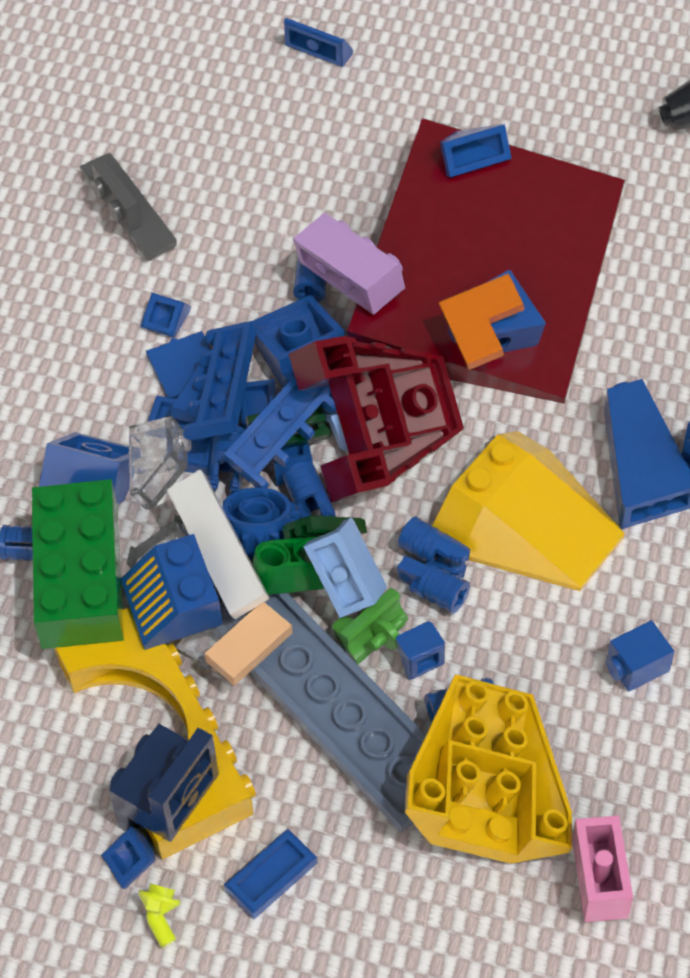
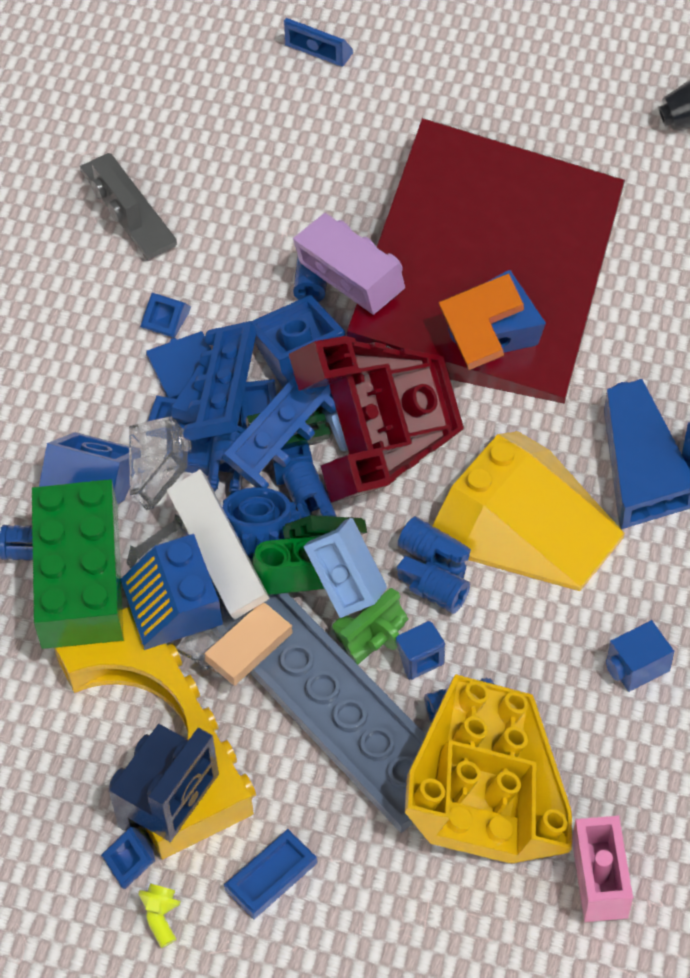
(475, 149): blue slope -> none

